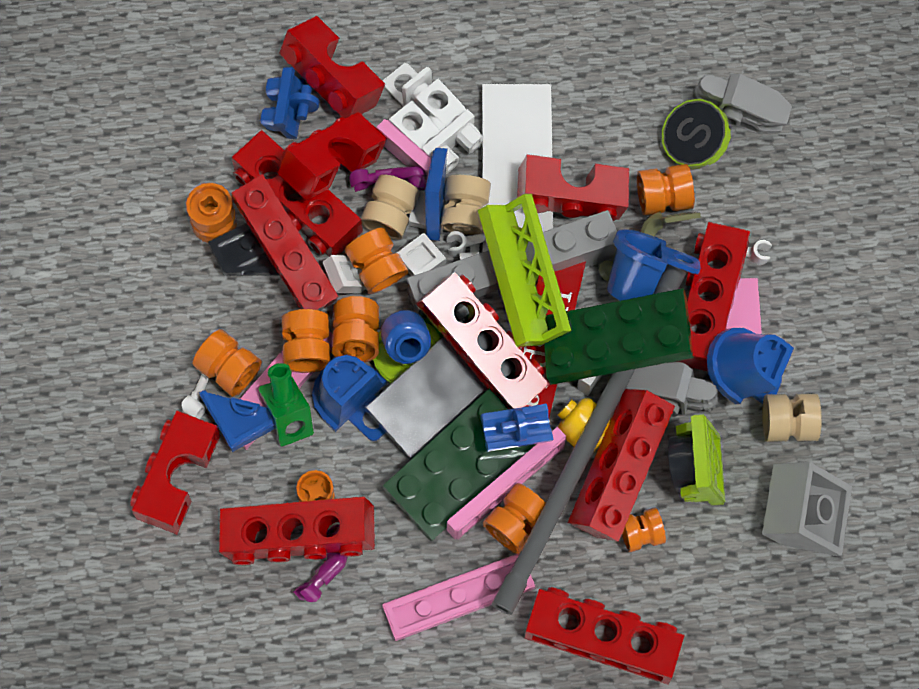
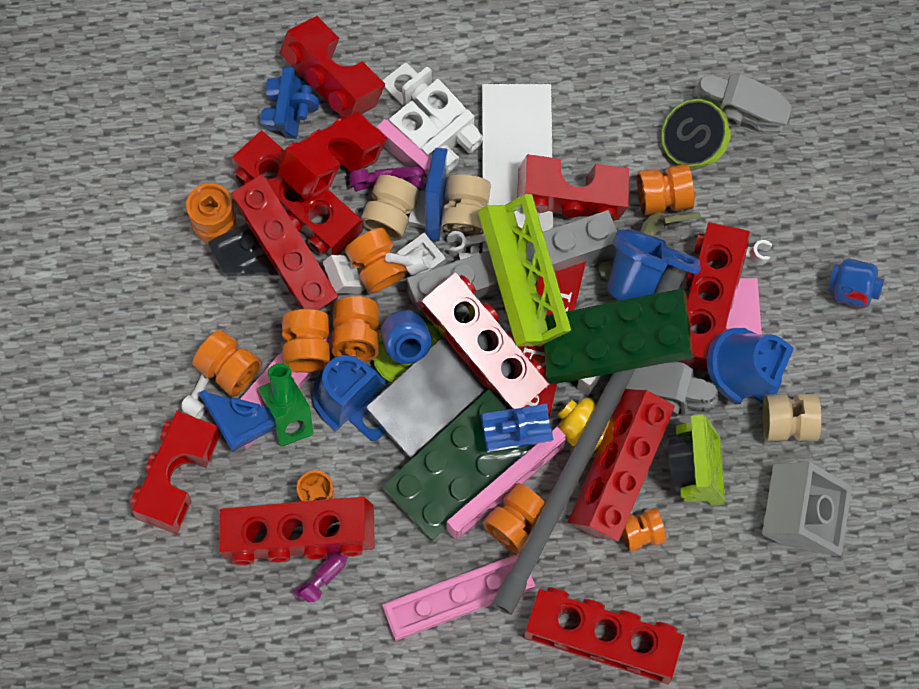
(414, 261): none -> white hand
(855, 283): none -> blue head

